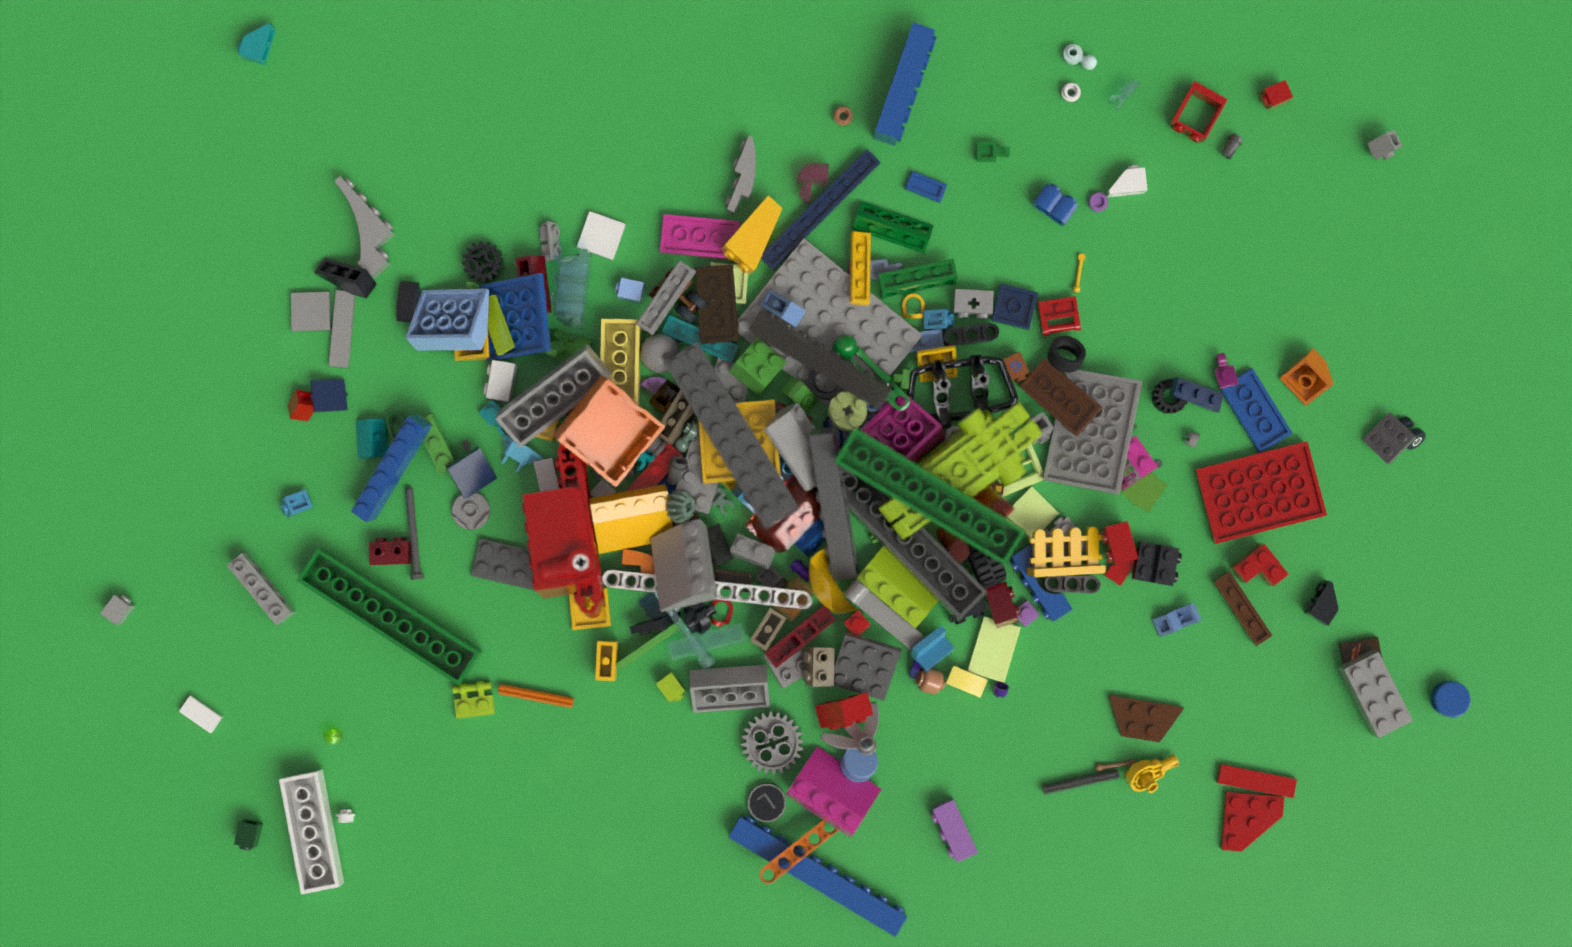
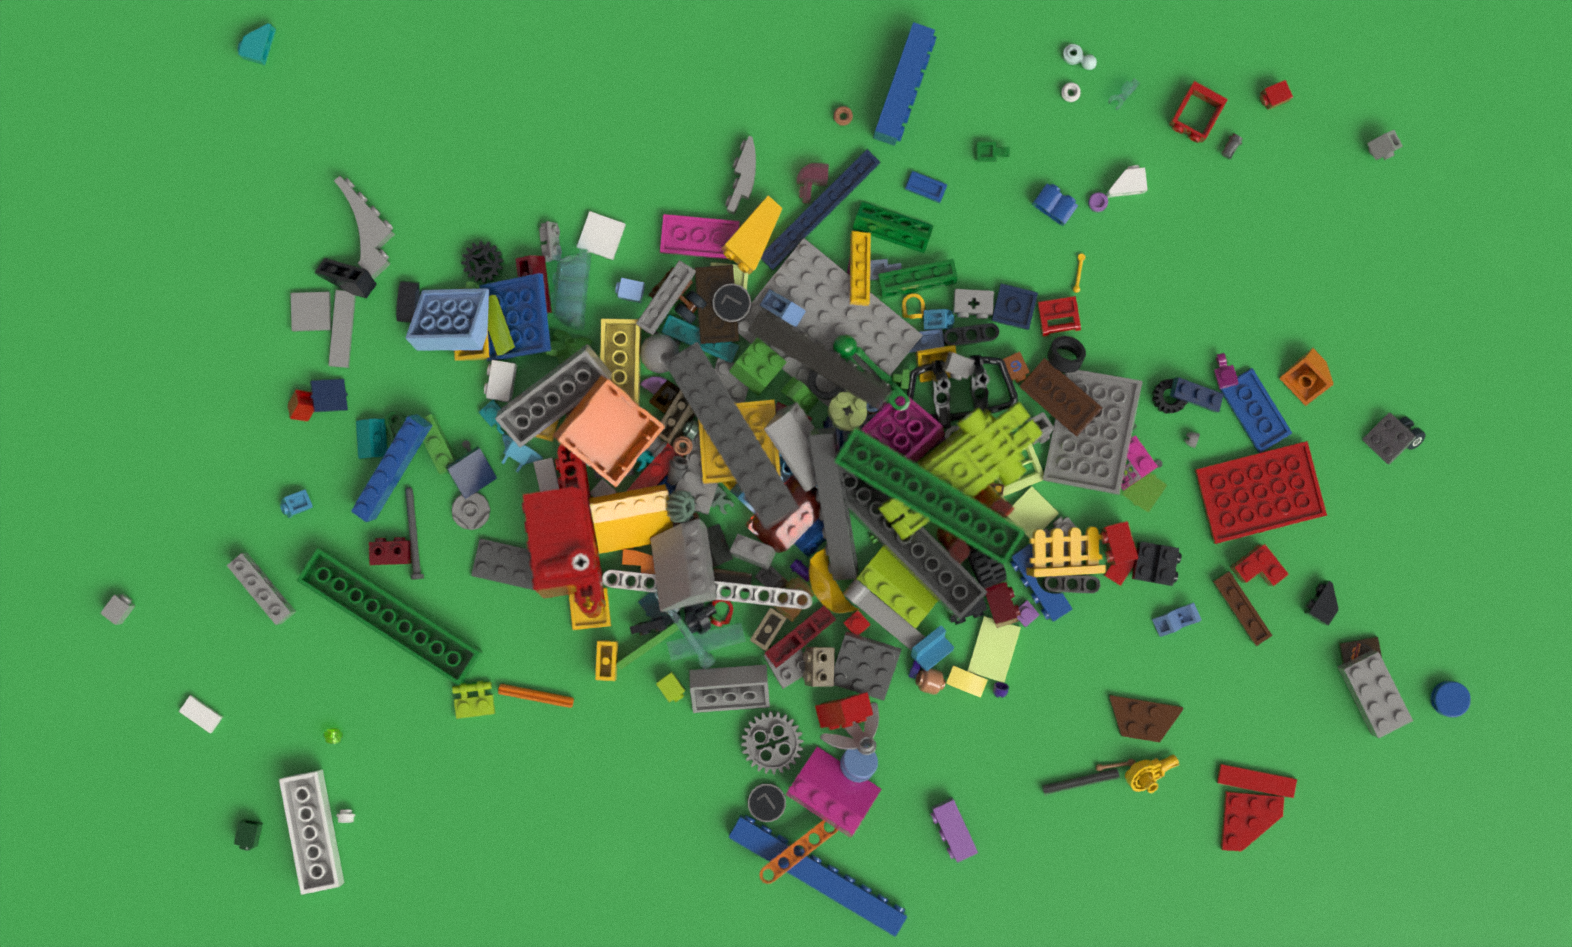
(682, 451): none -> nougat plate
(731, 303): none -> black tile
(959, 366): none -> light grey brick

